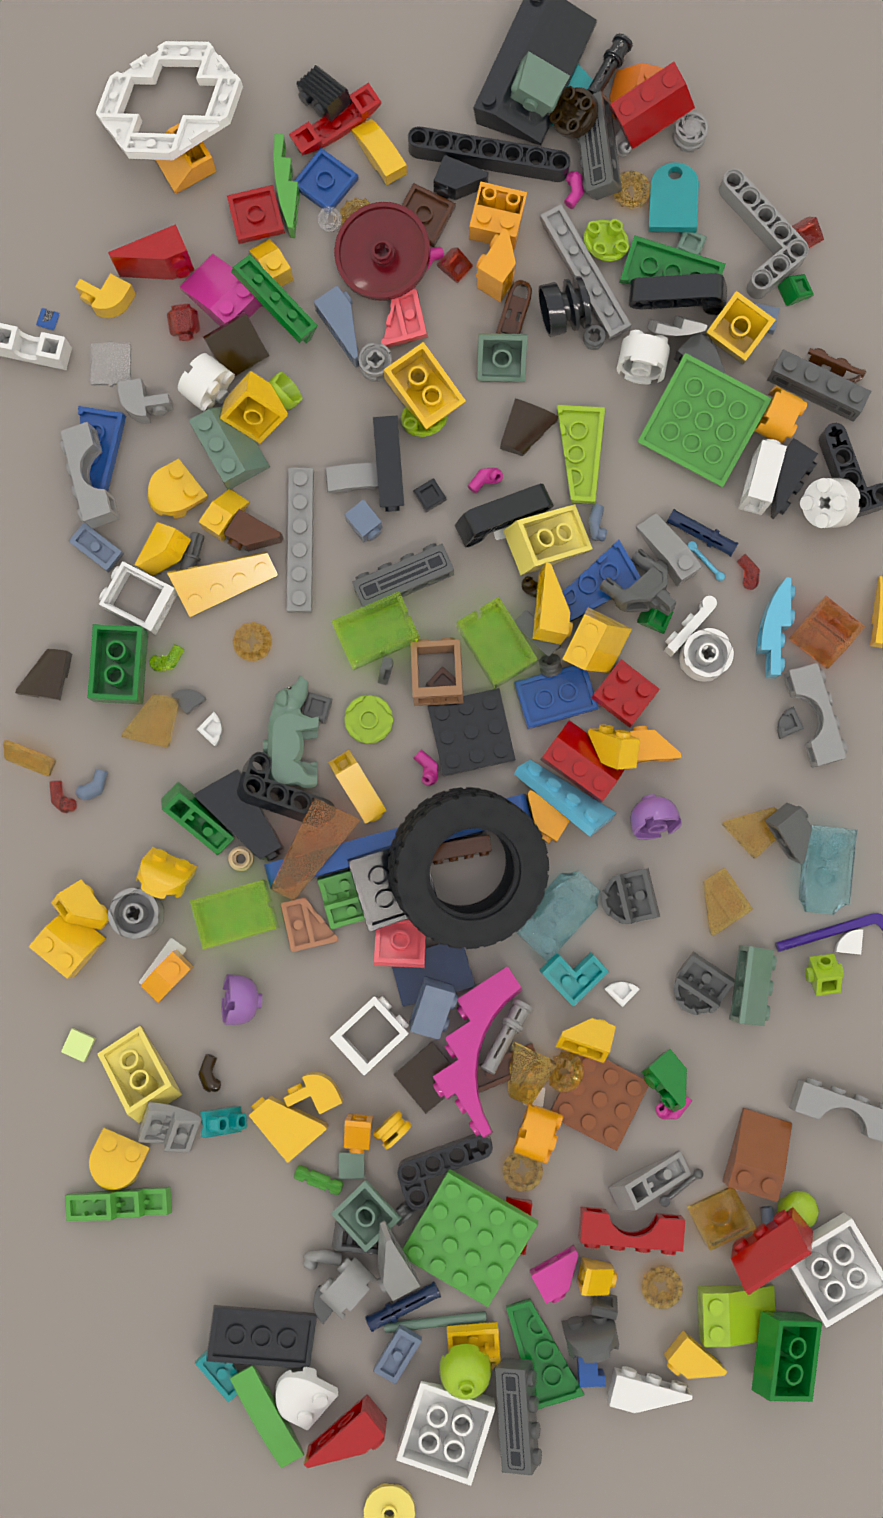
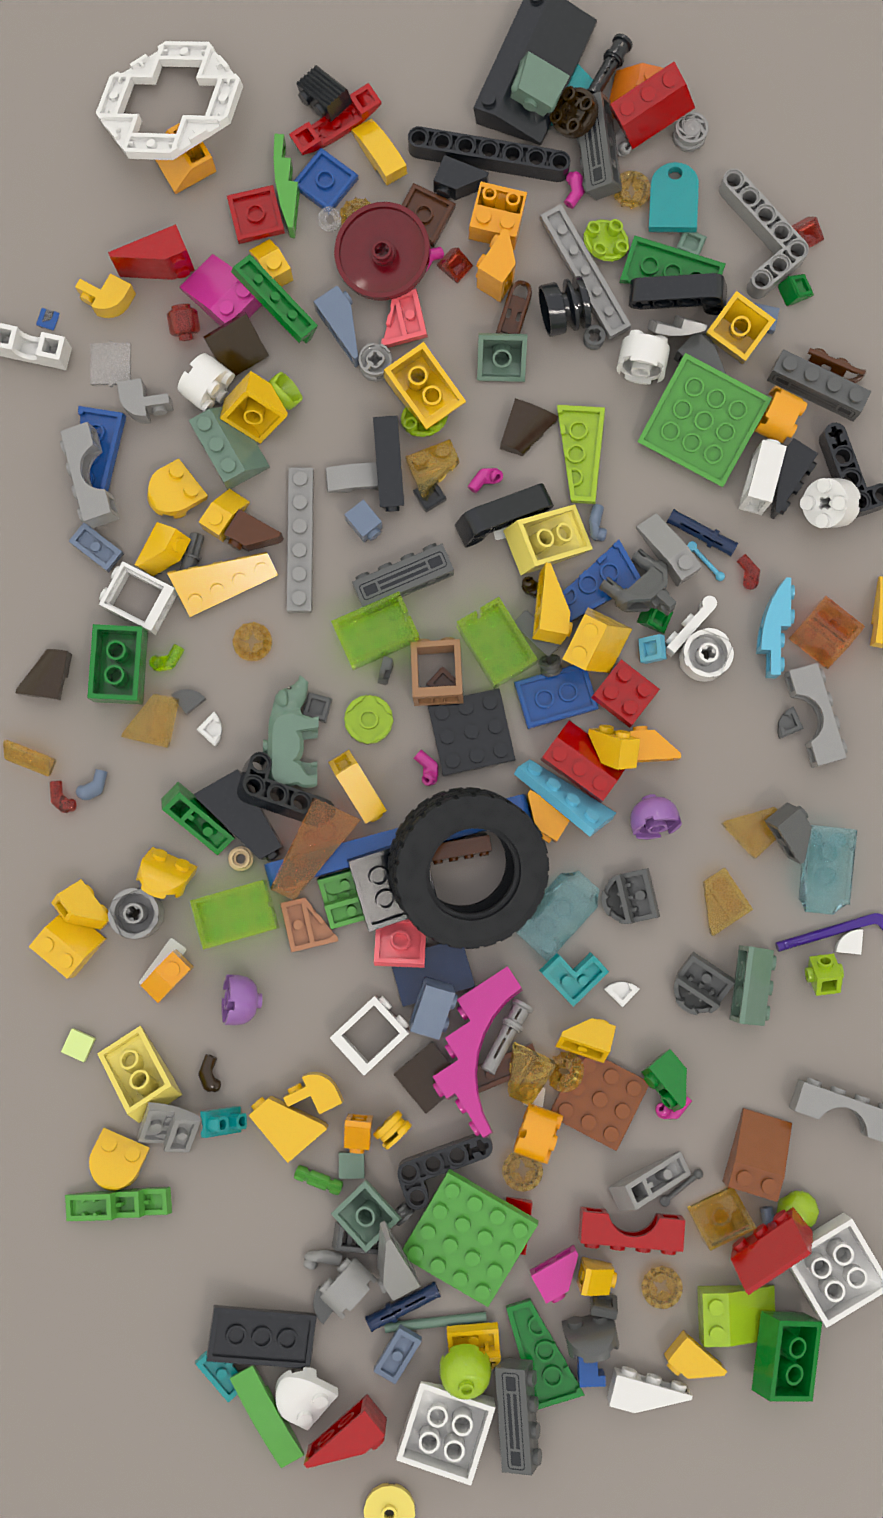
(432, 465): none -> clear yellow wing
(652, 649): none -> medium azure plate

